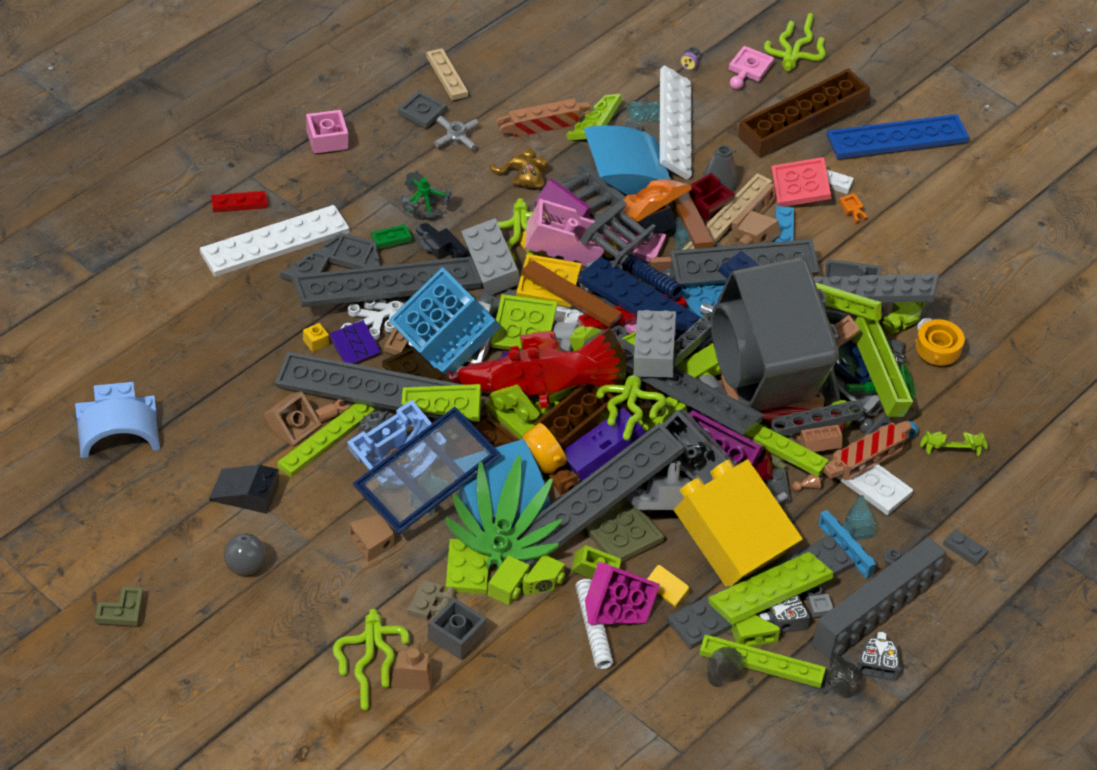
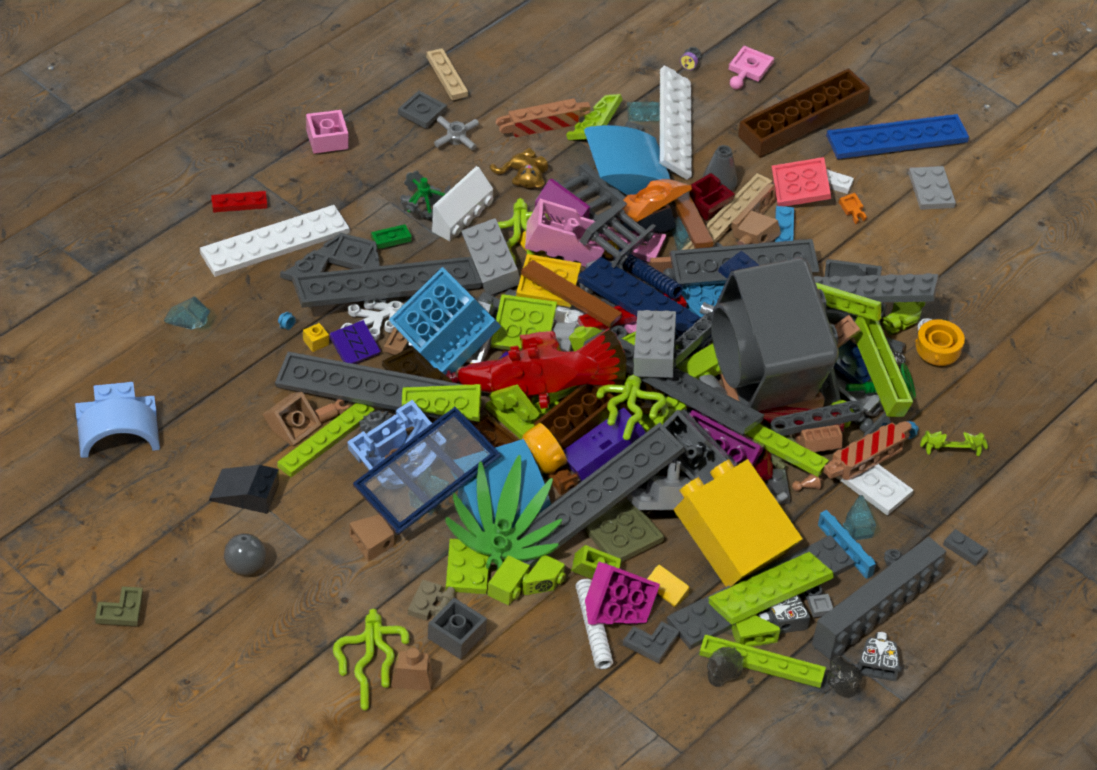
(188, 314): none -> clear light blue slope
(286, 320): none -> dark azure plate
(439, 243): black plate -> none
(462, 204): none -> white slope
(654, 645): none -> dark grey plate
(791, 56): lime plant -> none
(931, 187): none -> light grey plate

